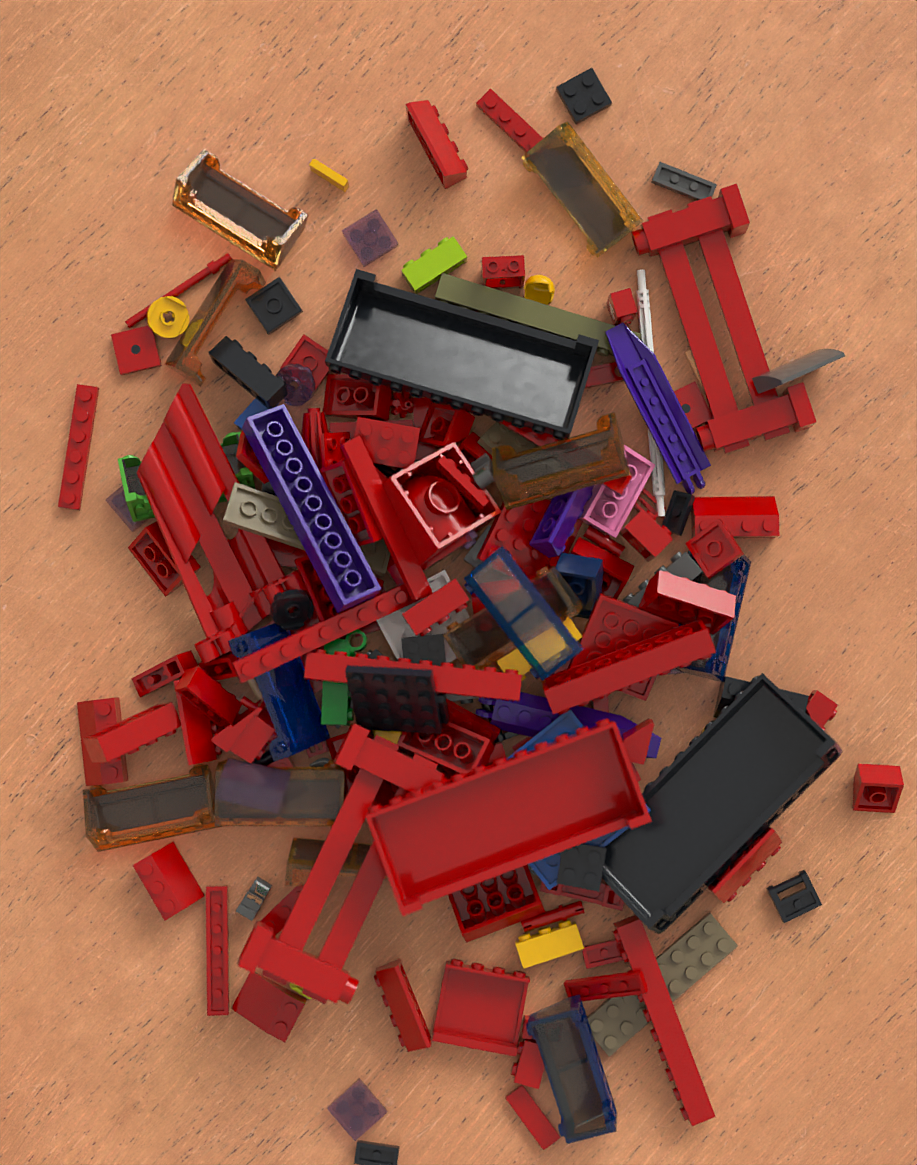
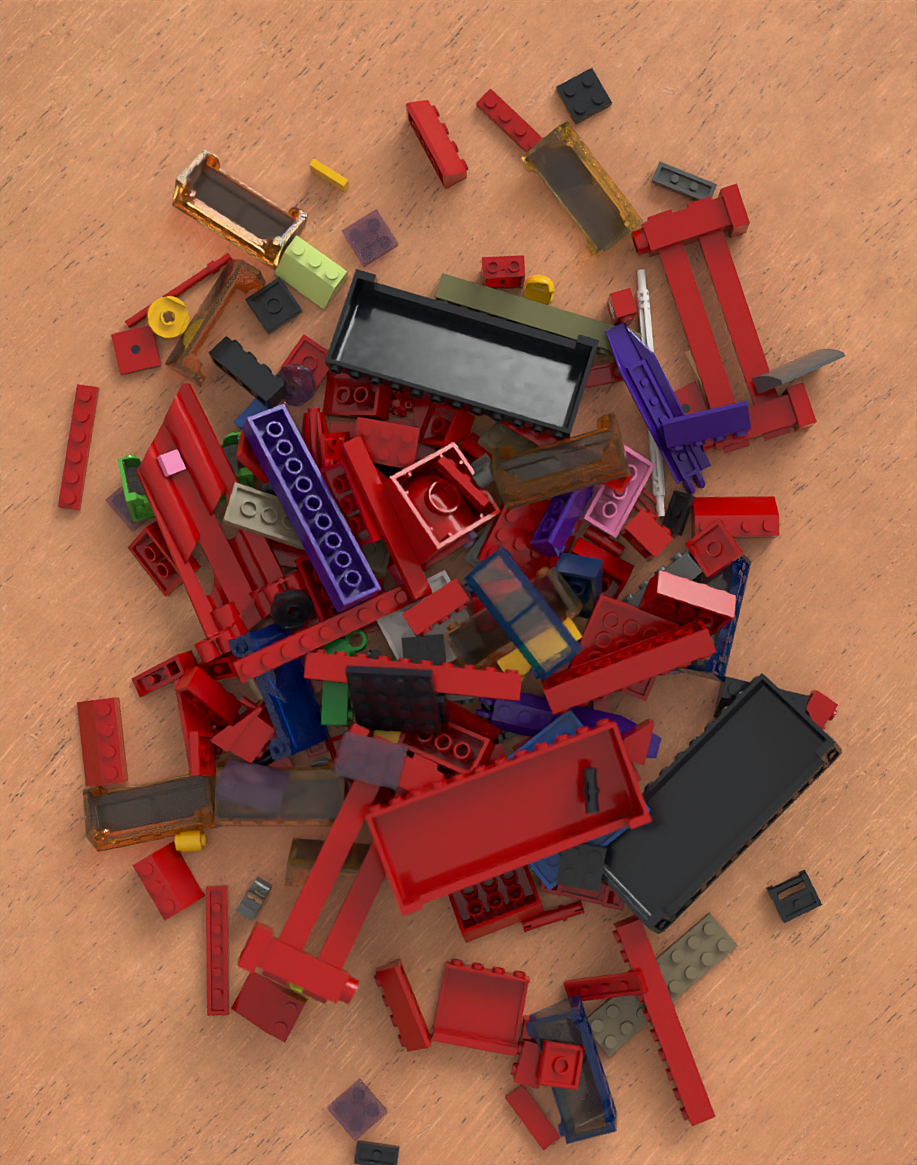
(132, 732): red brick -> none
(171, 463): none -> bright pink tile
(190, 841): none -> yellow brick
(202, 754): none -> red plate
(279, 914): red plate -> none
(311, 272): none -> yellowish green slope
(370, 760): none -> clear purple plate
(432, 263): lime brick -> none
(549, 943): yellow brick -> none
(560, 1065): none -> red tile
(591, 790): none -> black pin
(602, 953): red plate -> none
(706, 425): none -> dark purple slope
(751, 860): red slope -> none
(877, 788): red slope -> none

